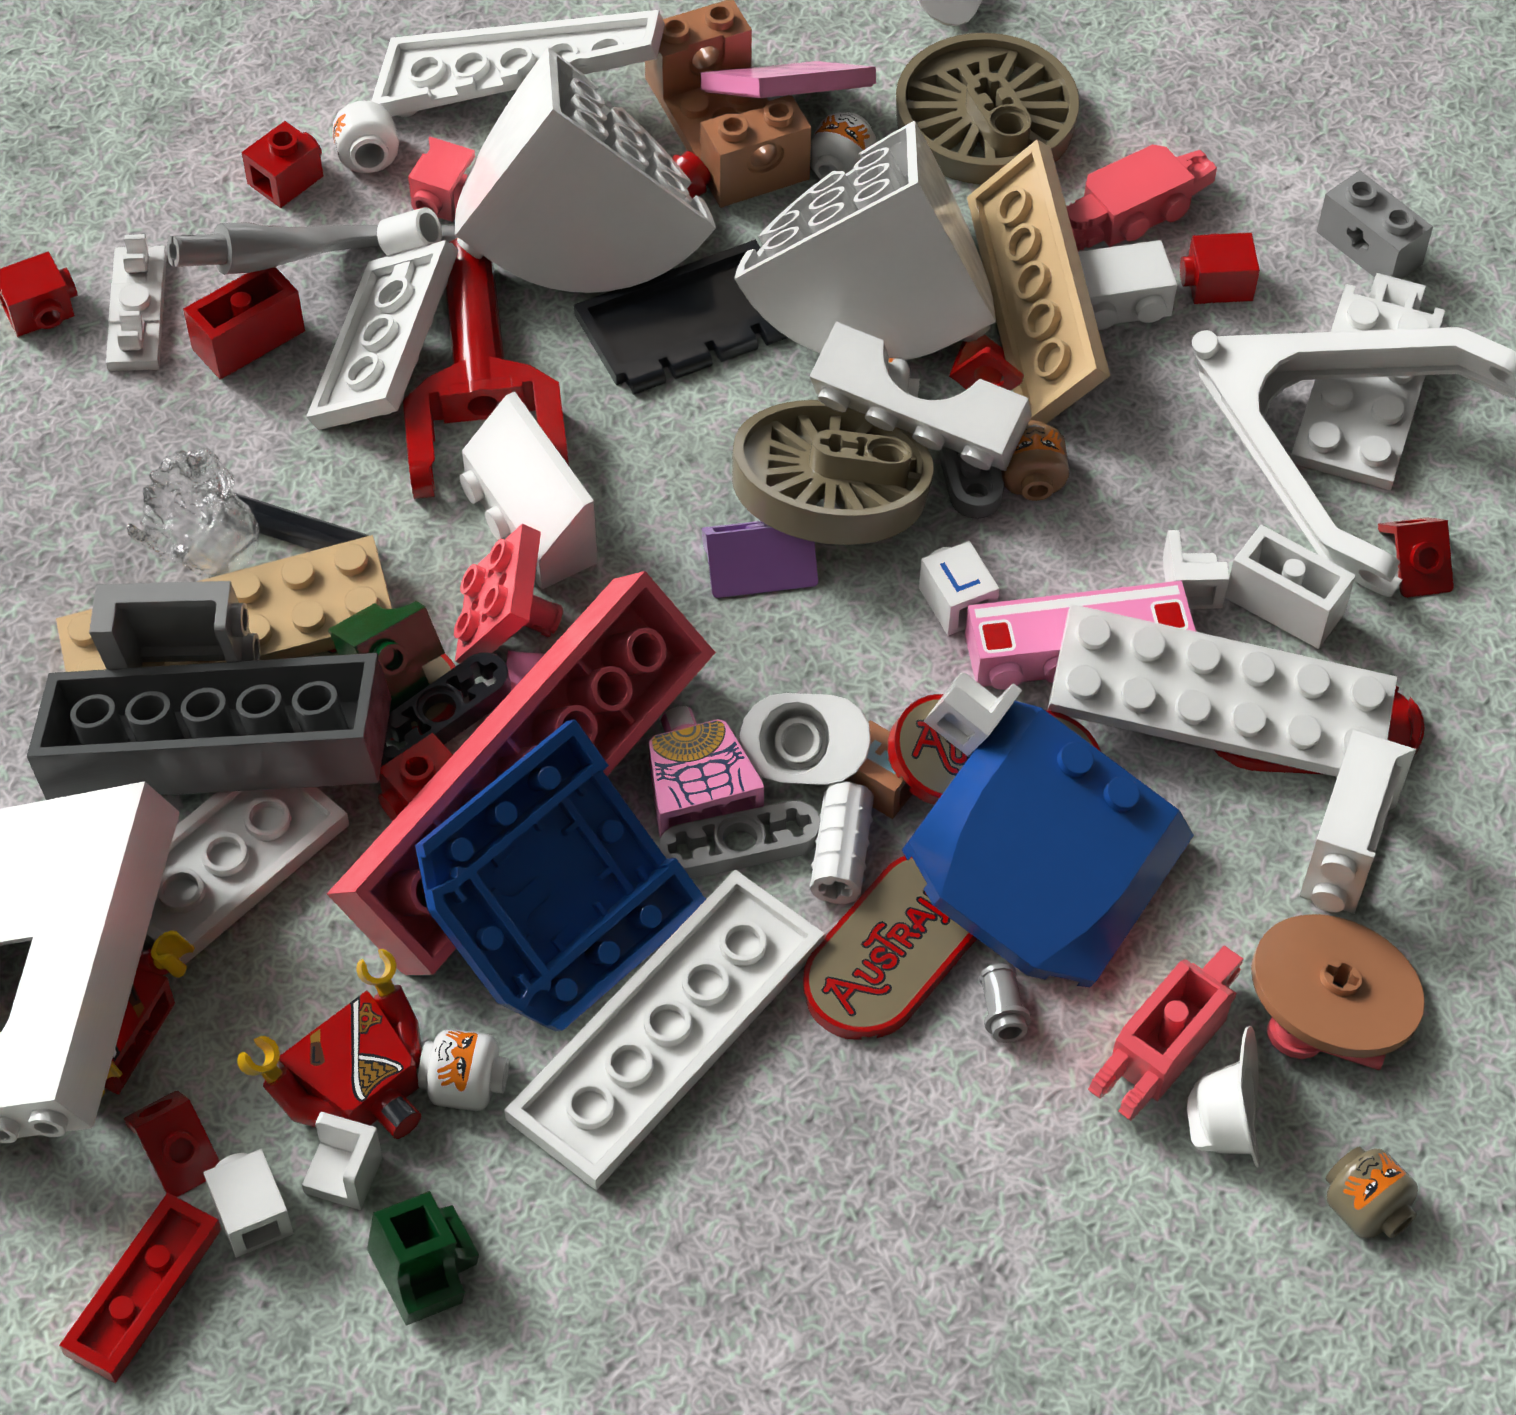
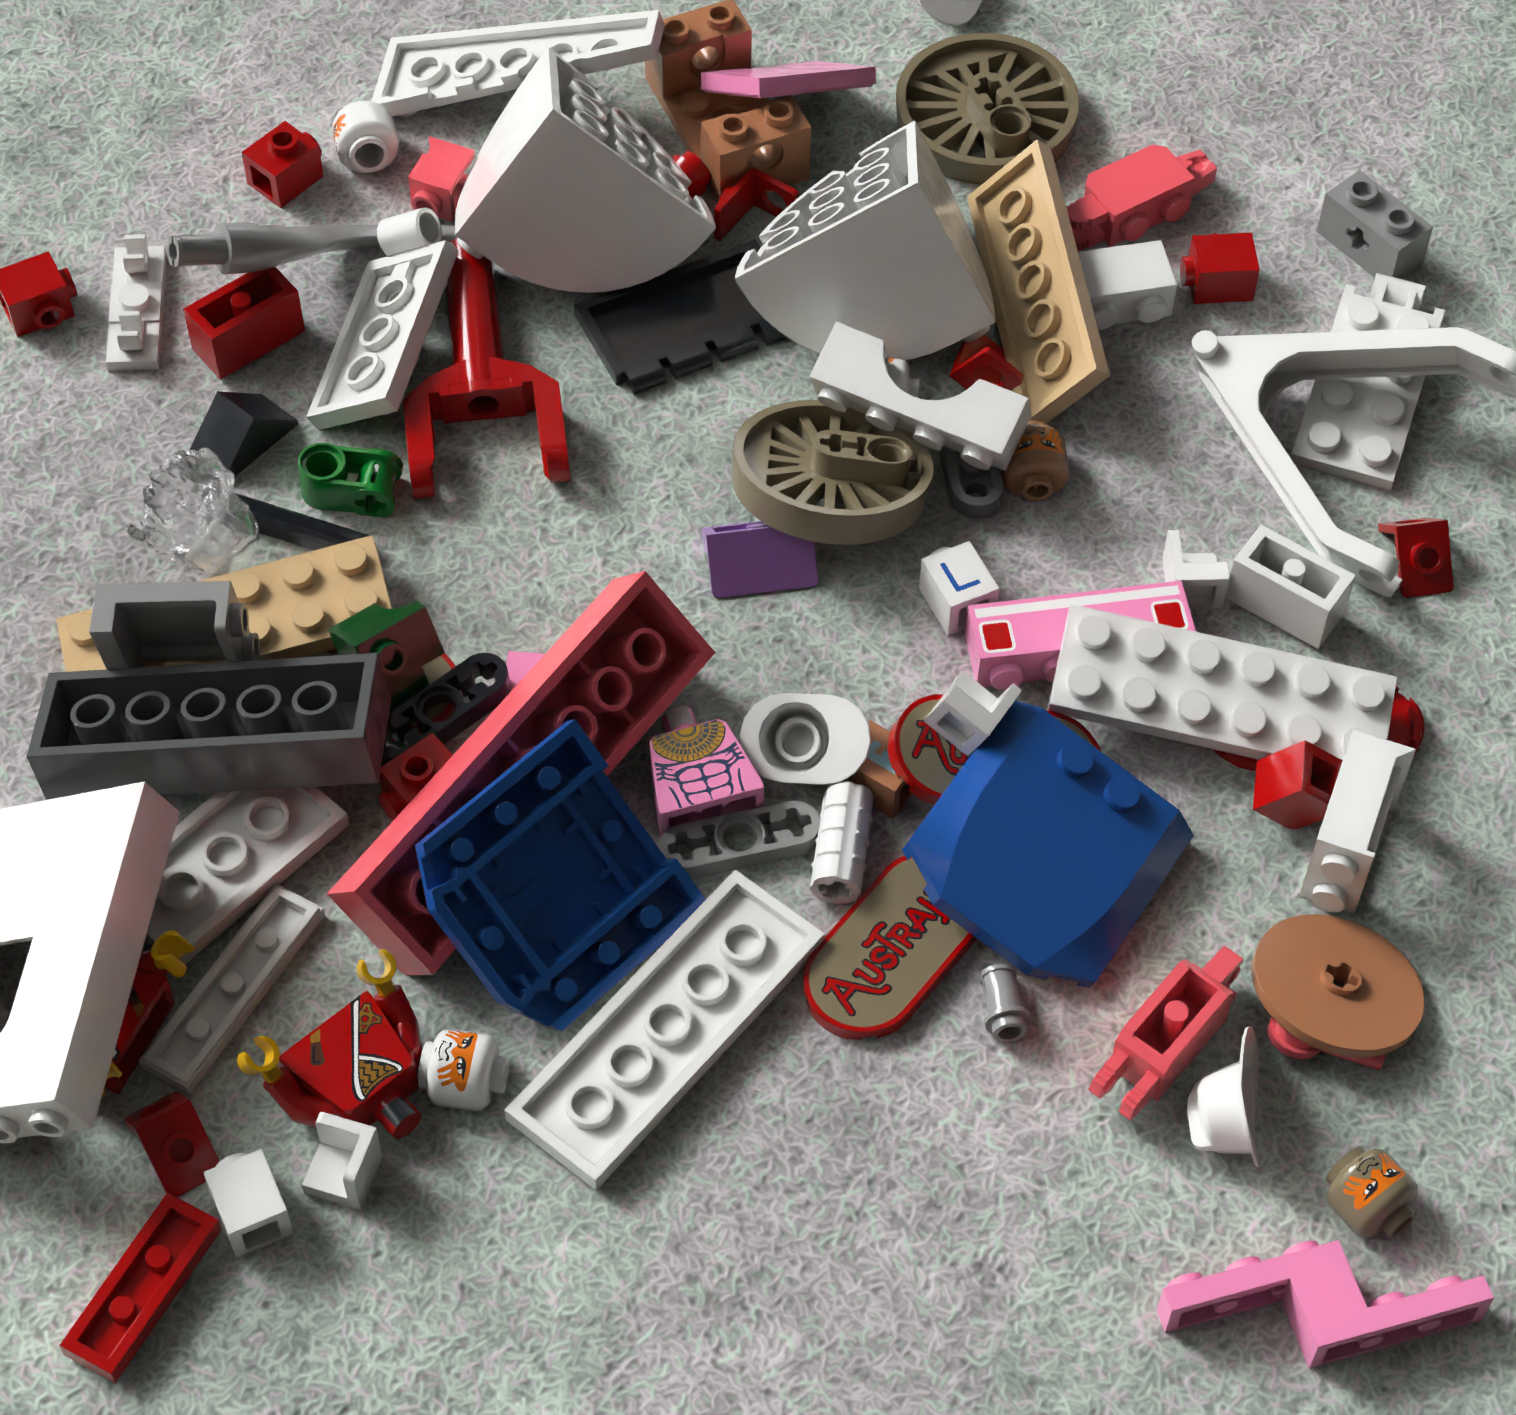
(231, 988): none -> white tile
(242, 428): none -> black slope
(347, 480): none -> green piece
(420, 1255): dark green brick -> none
(502, 598): coral plate -> none
(528, 482): white slope -> none
(745, 194): none -> red bracket
(839, 142): white head -> none
(1295, 784): none -> red brick
(1323, 1302): none -> bright pink bracket

